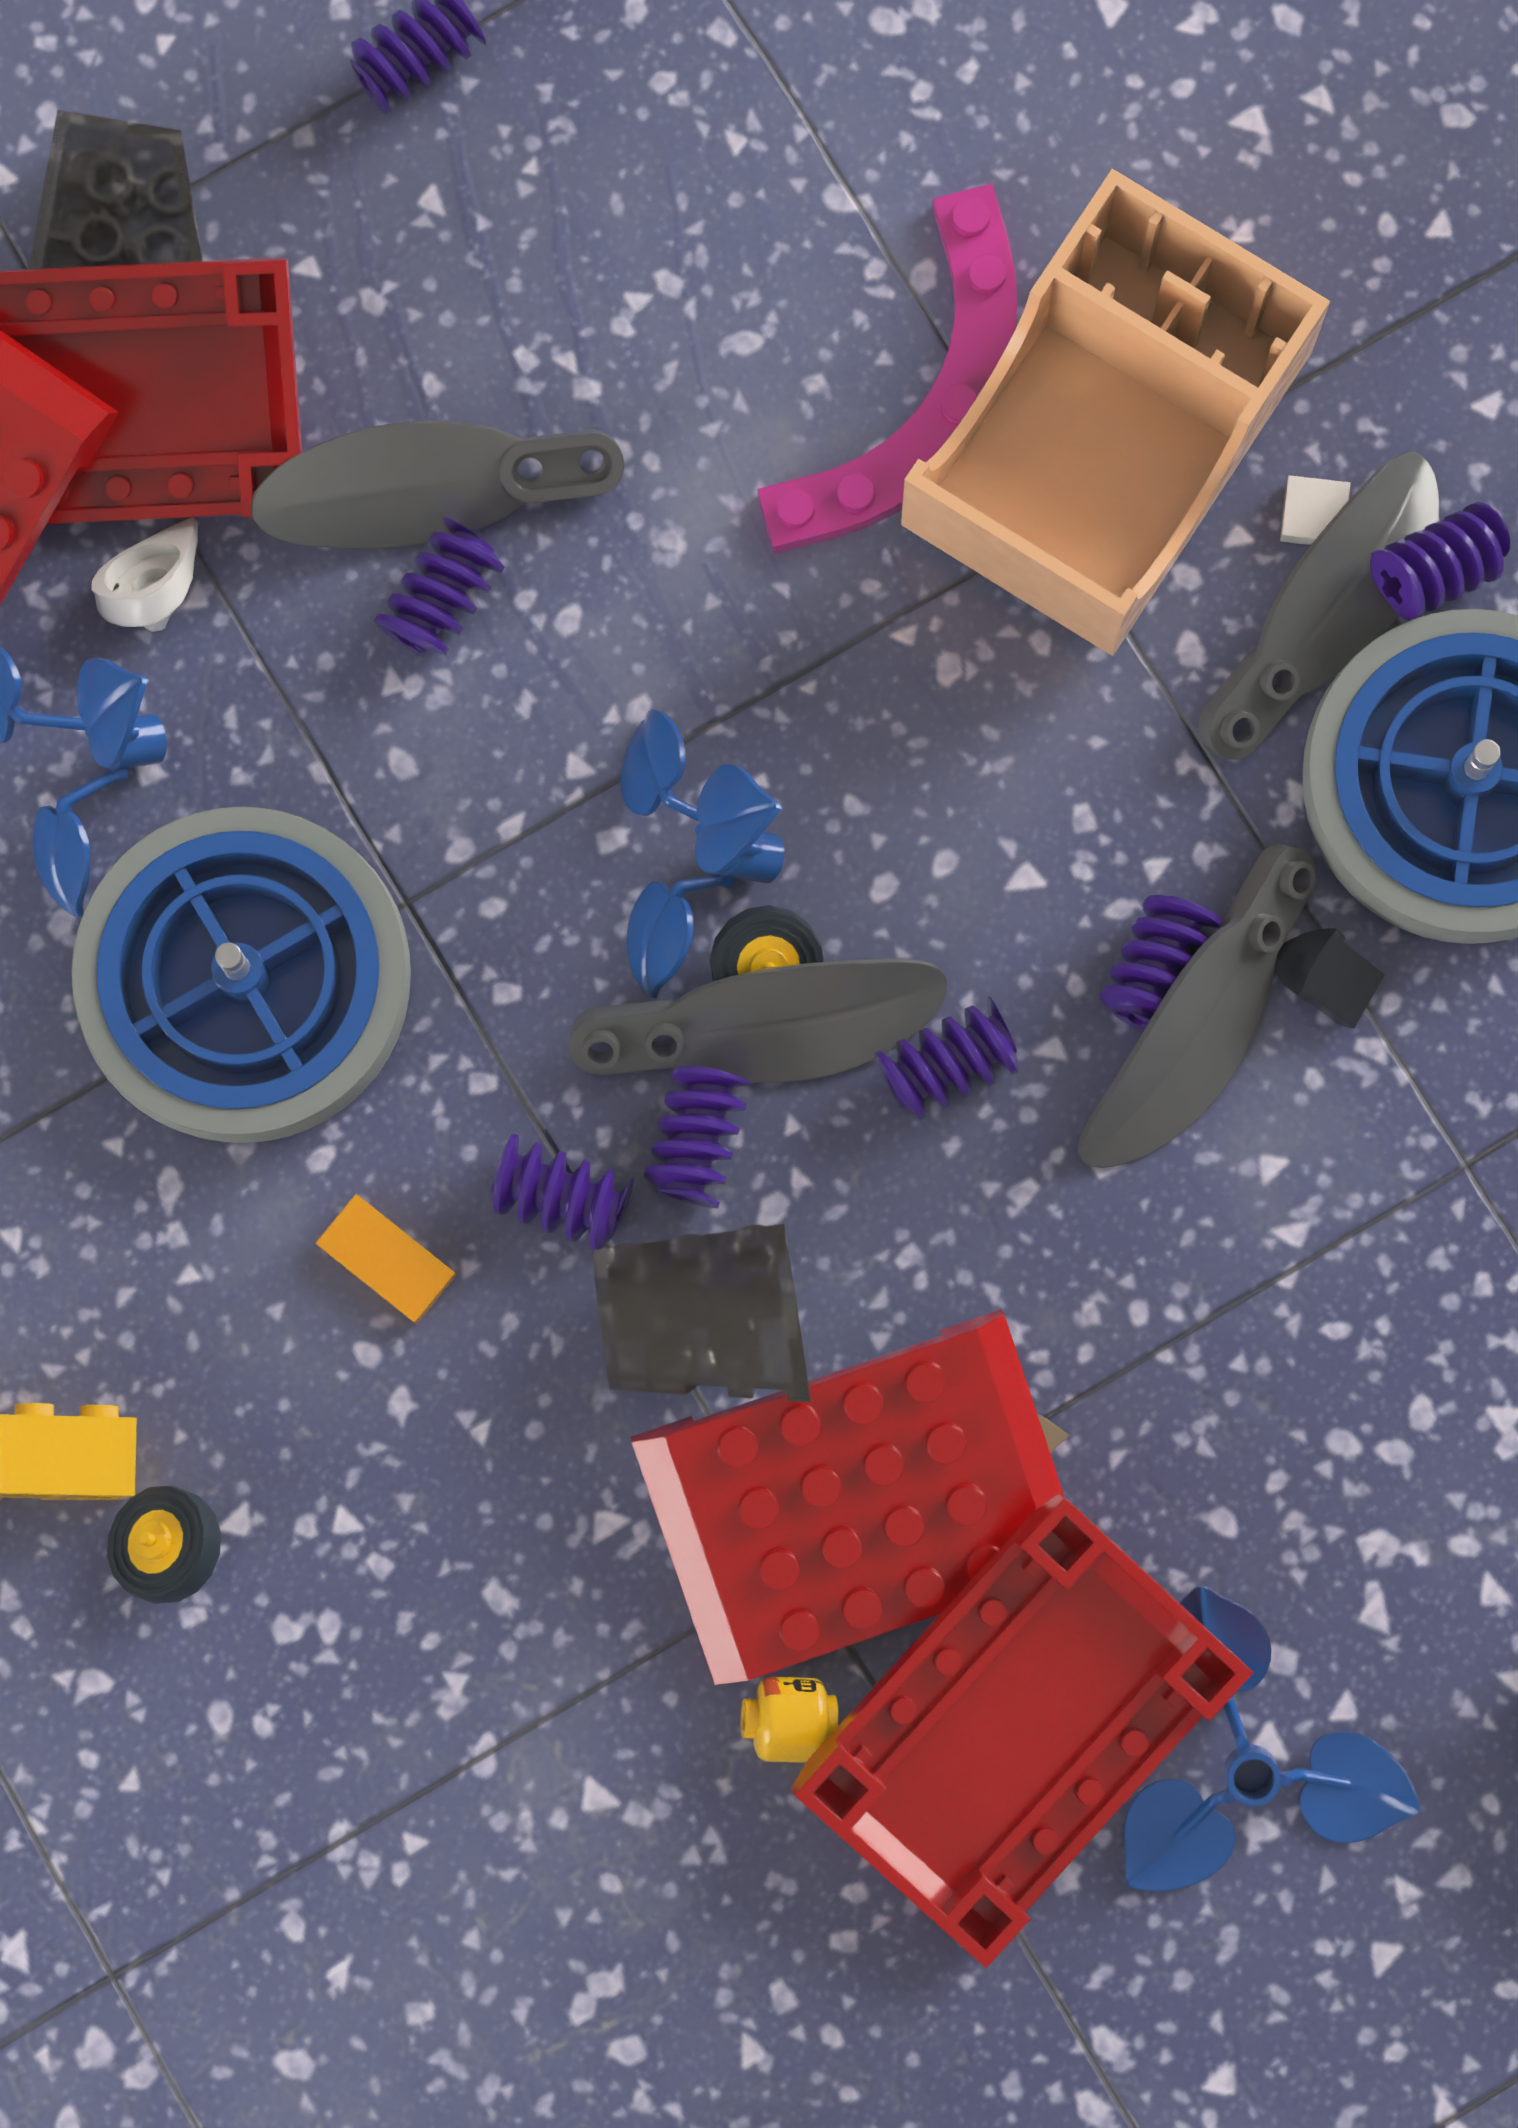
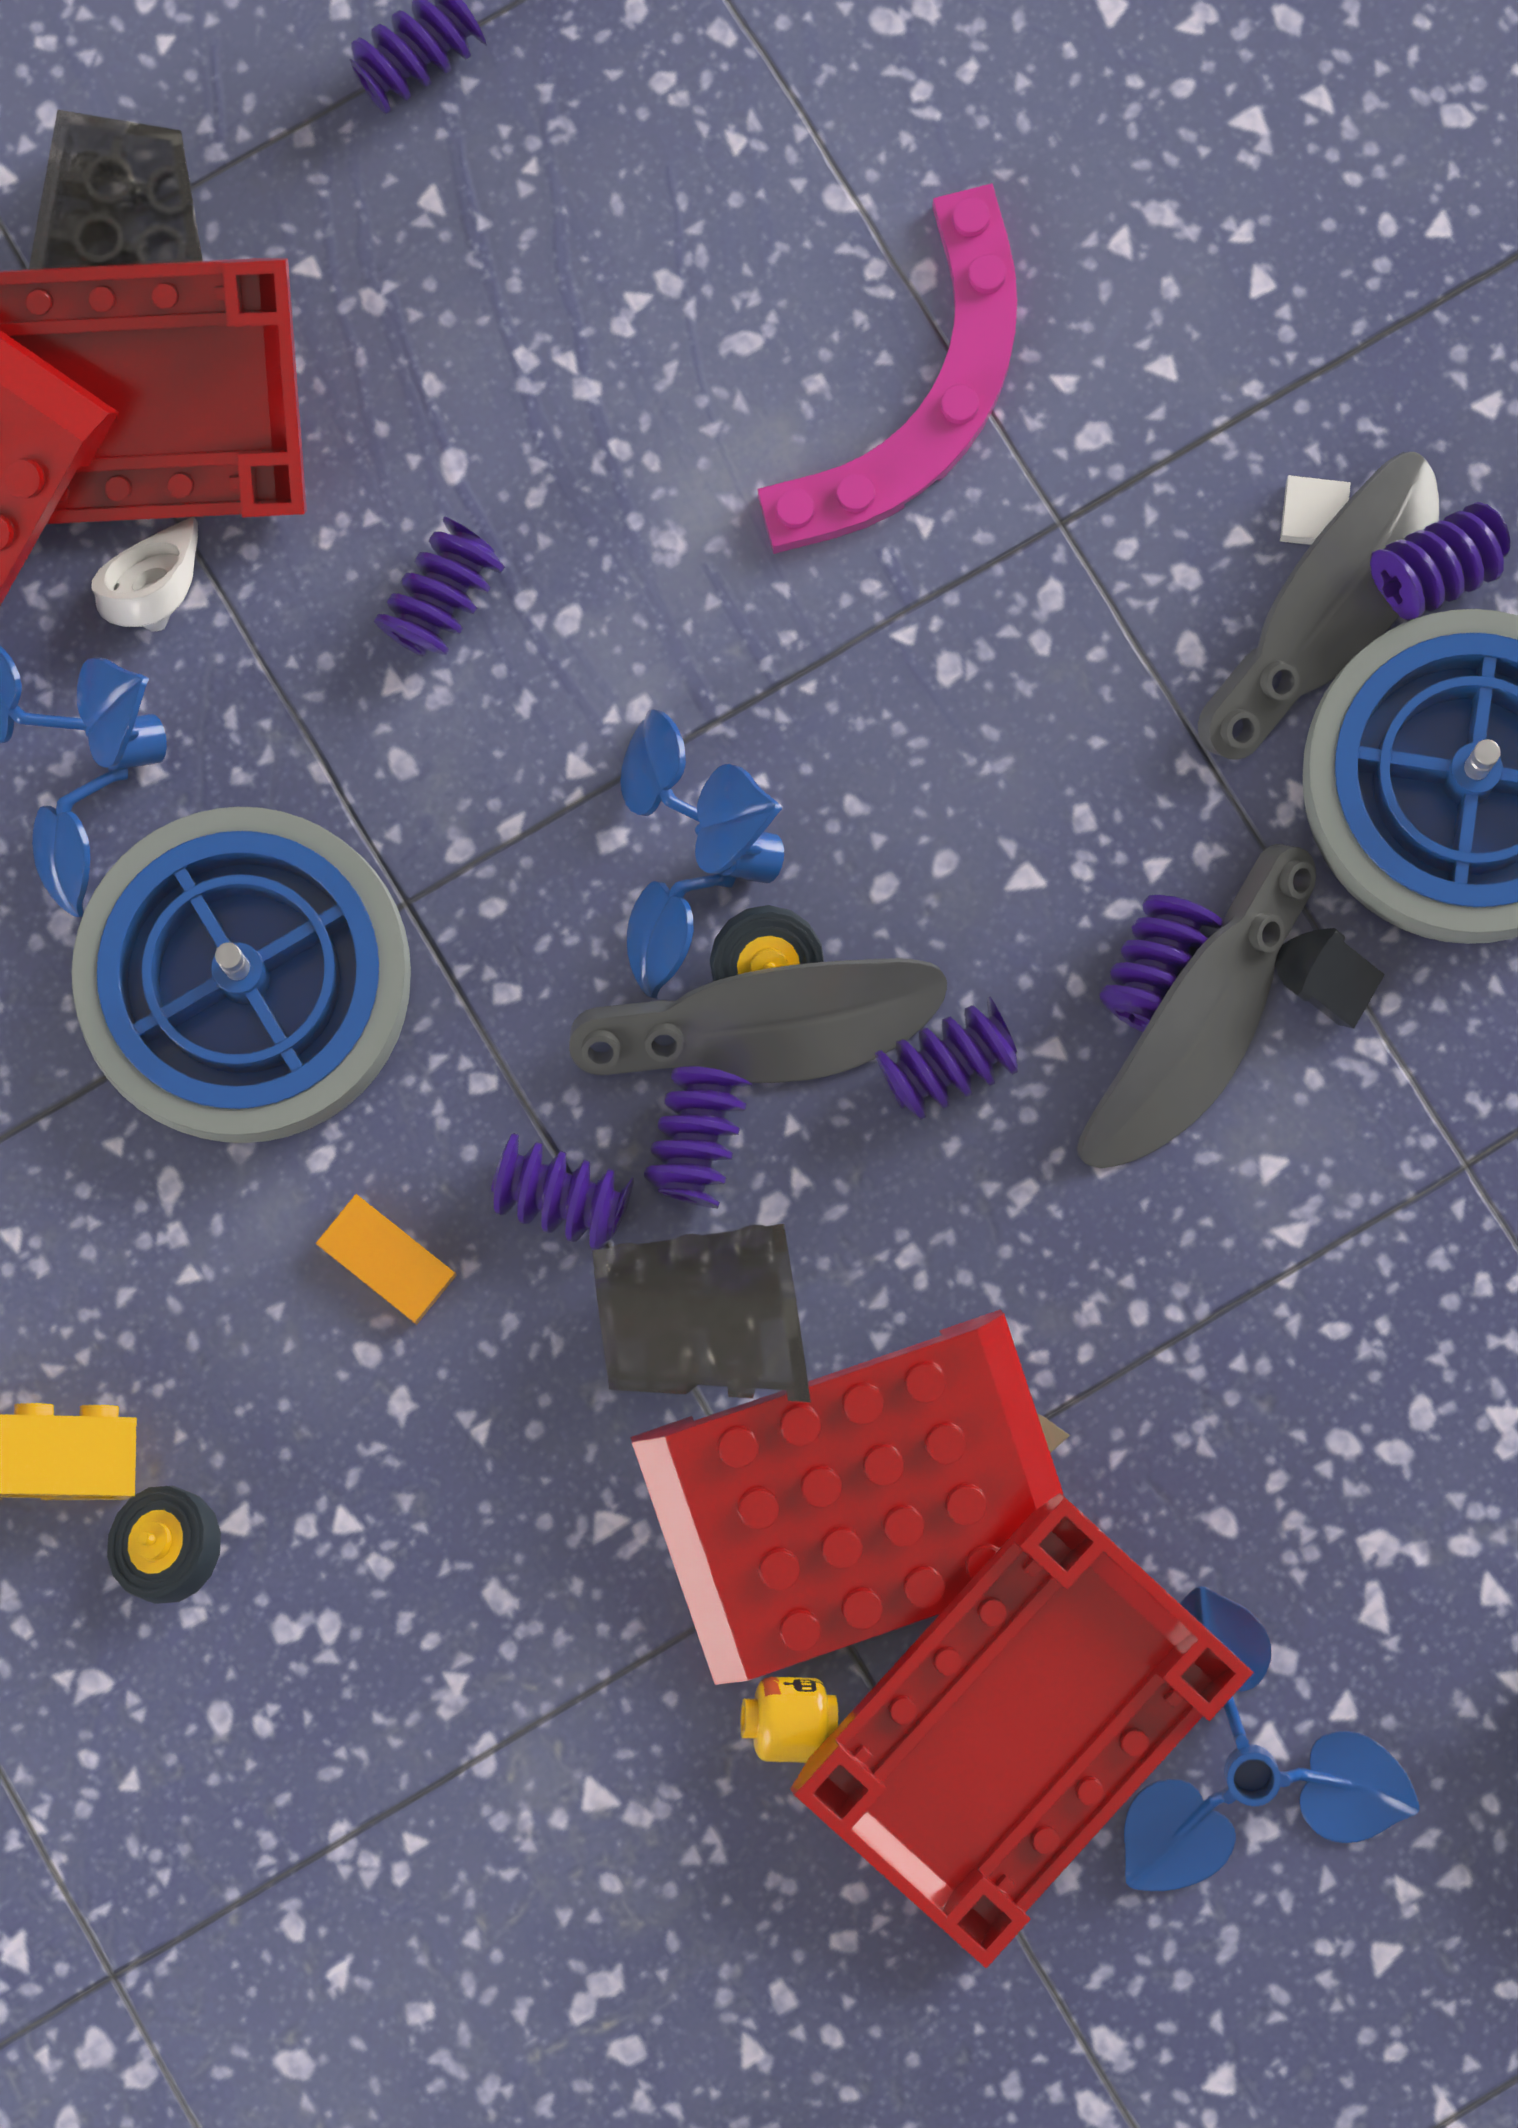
(402, 478): dark grey plant -> none
(1115, 412): light nougat piece -> none

